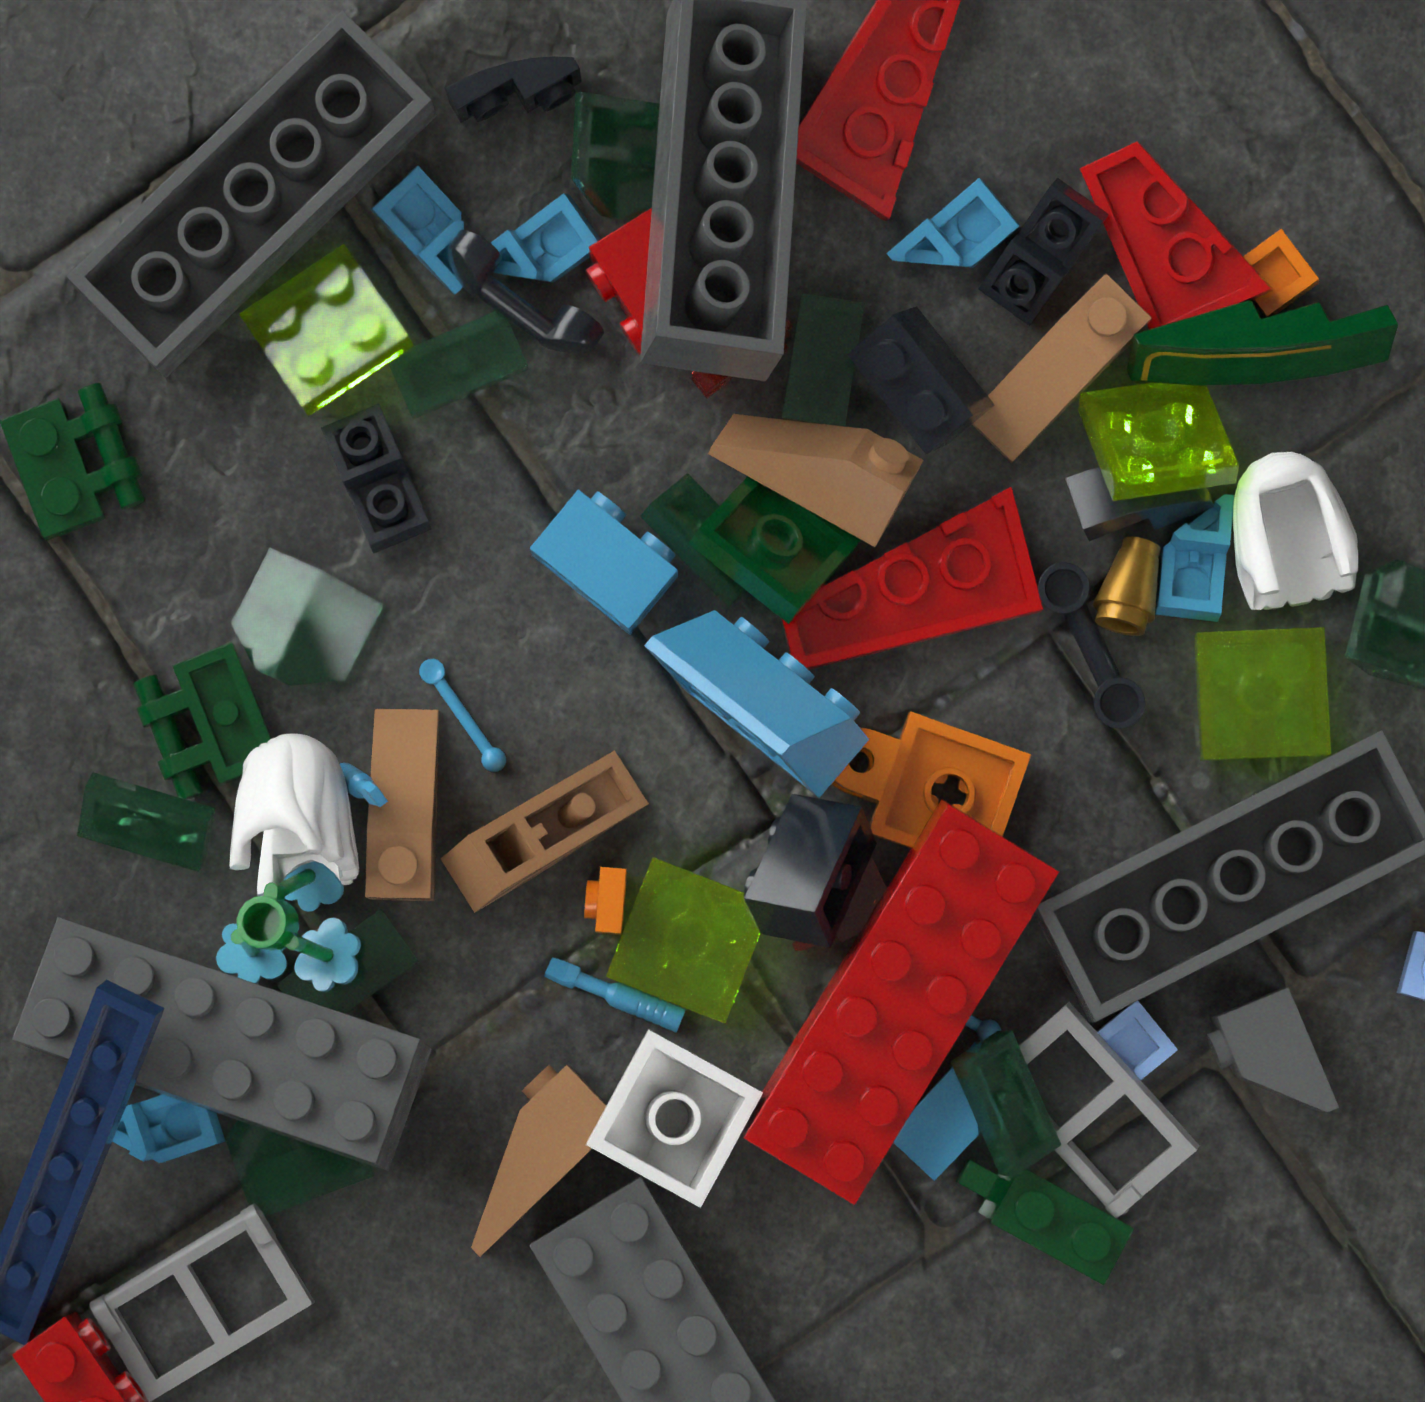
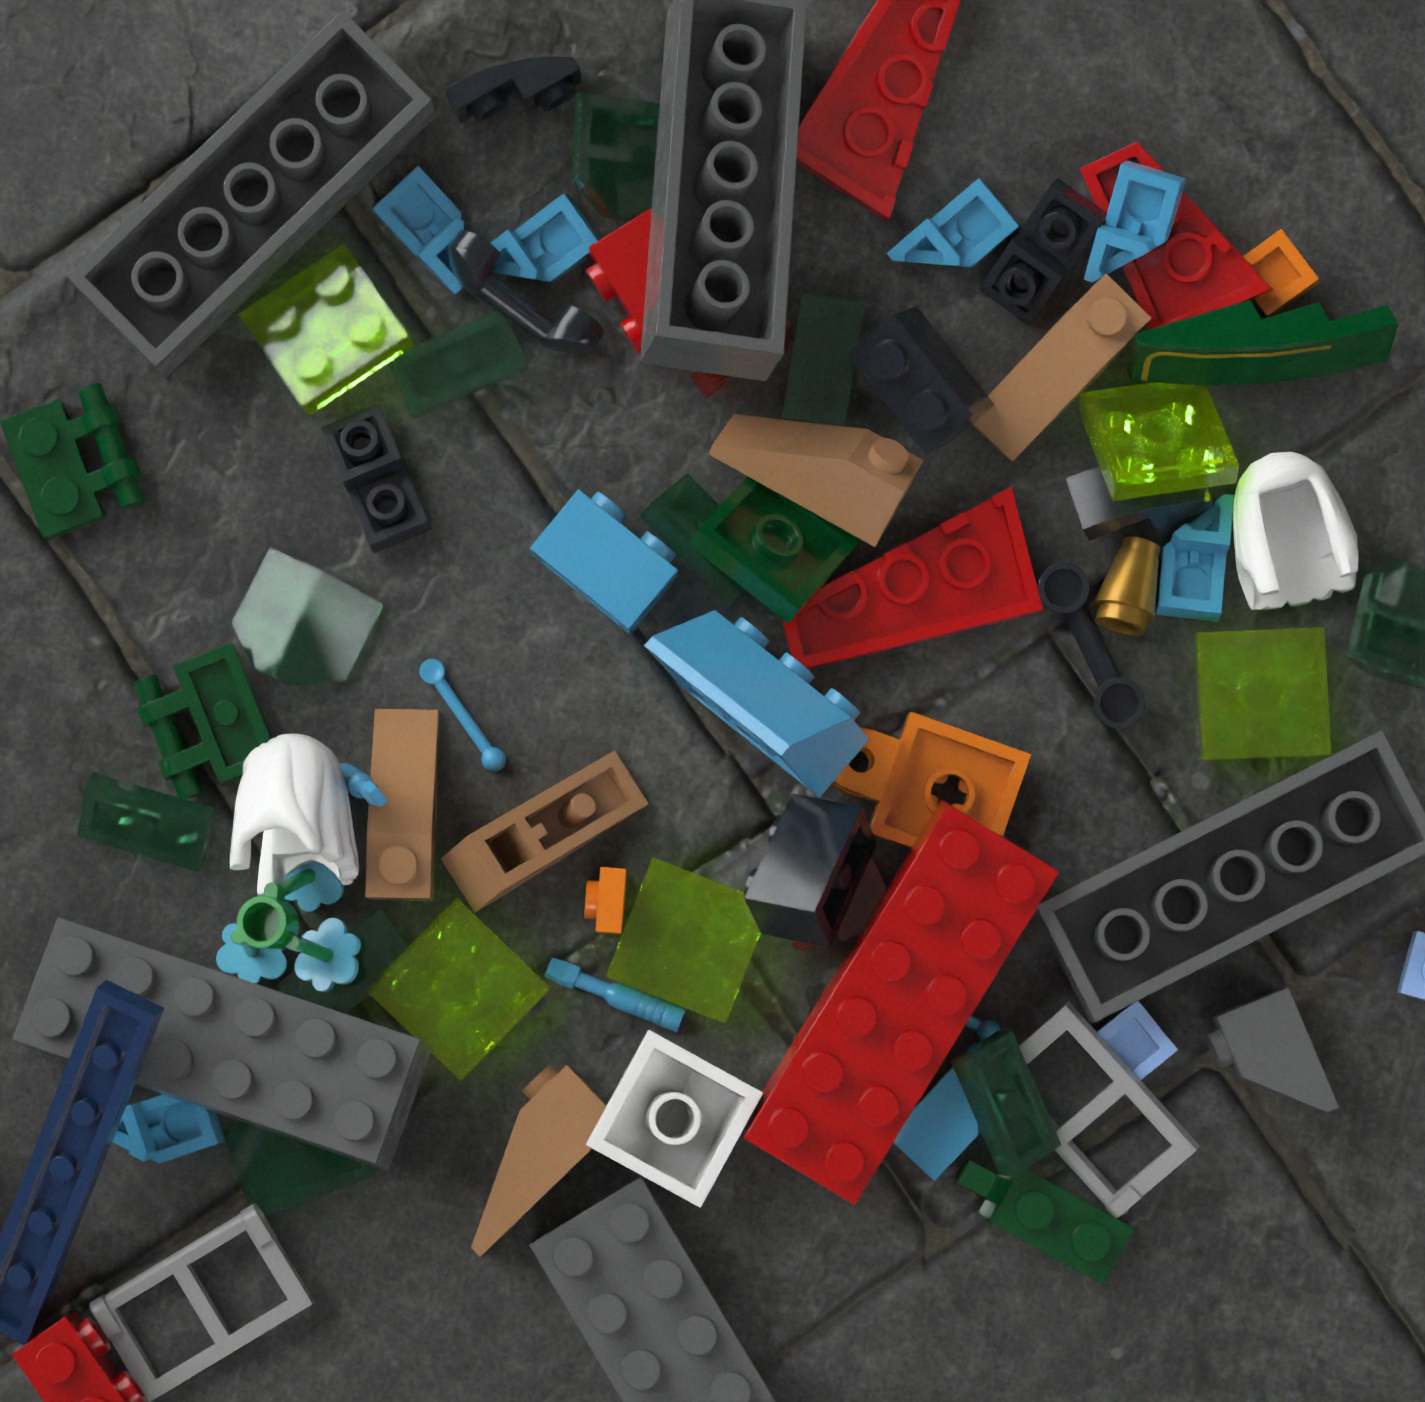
(458, 988): none -> clear neon green plate
(1137, 217): none -> dark azure slope

